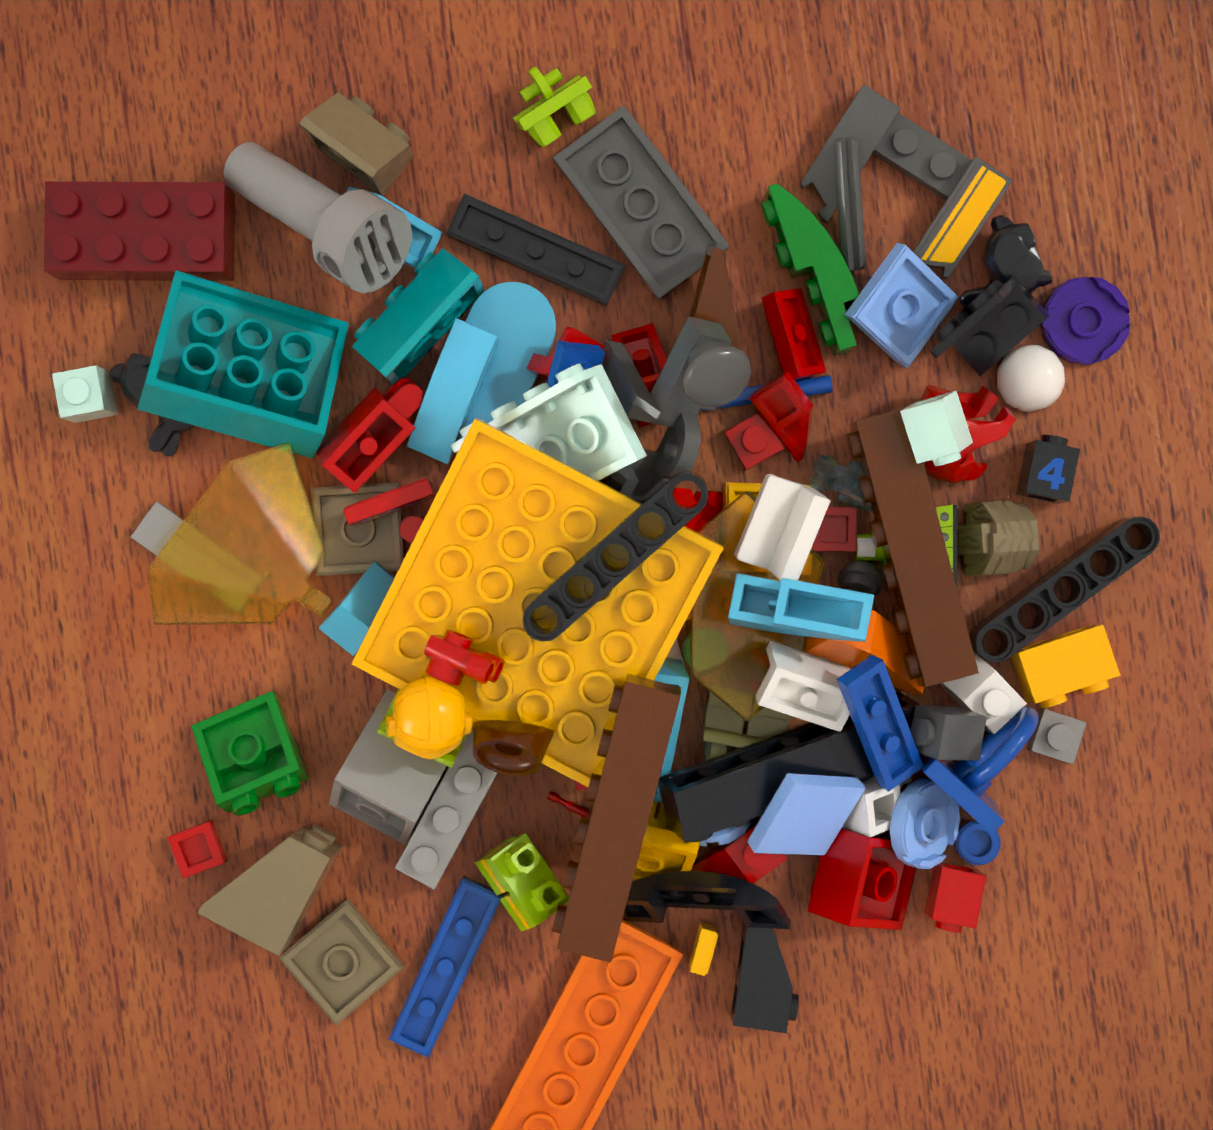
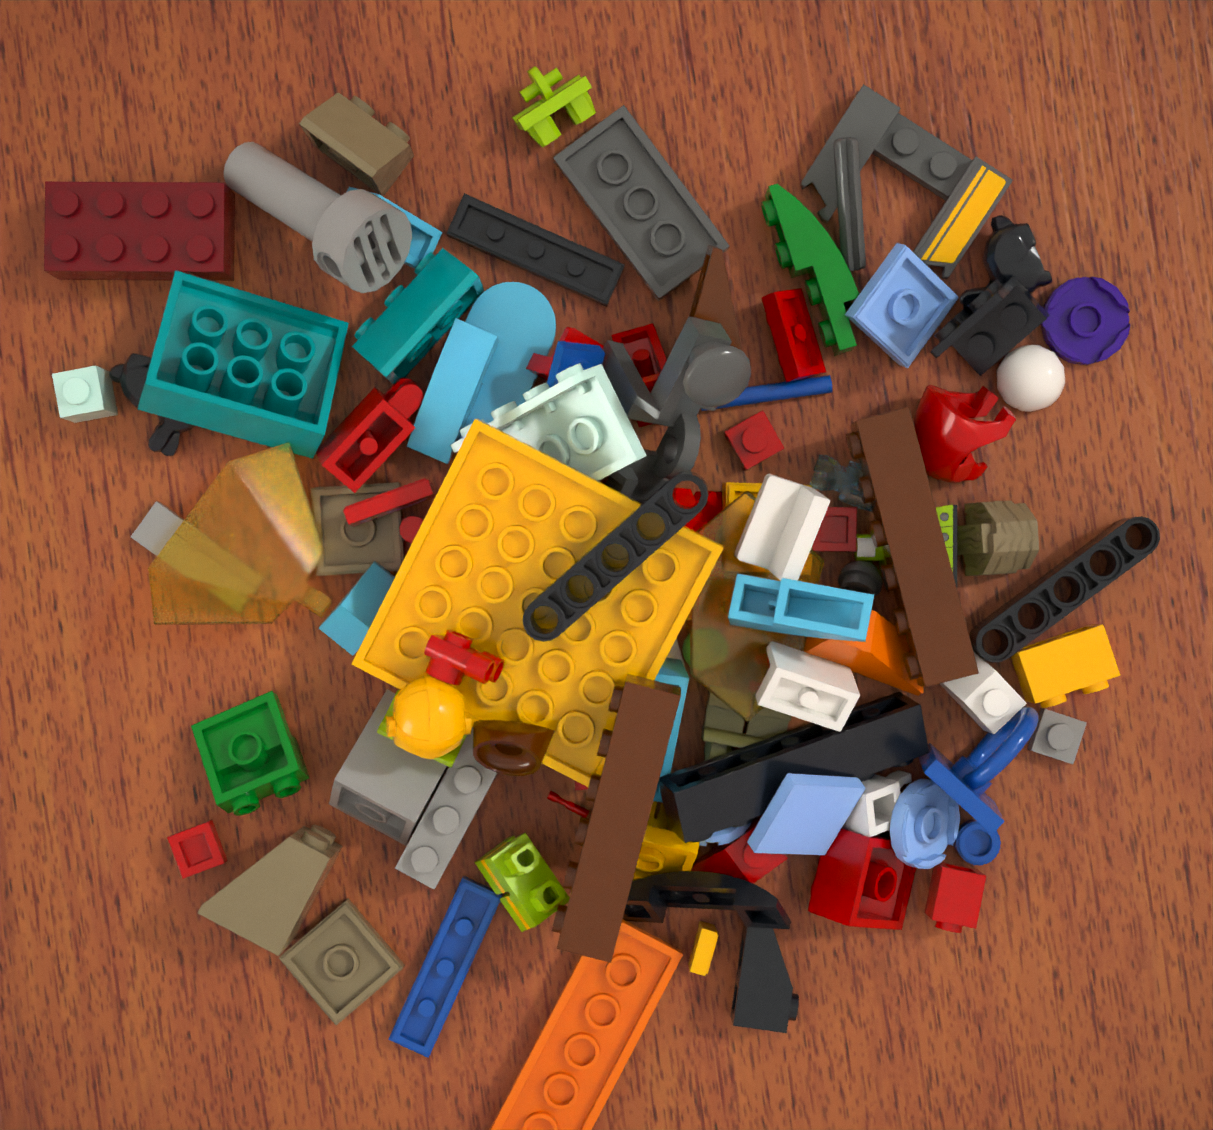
(786, 411): red tile -> none
(880, 722): blue plate -> none
(937, 429): light aqua brick -> none
(948, 732): dark grey brick -> none
(1048, 470): black brick -> none

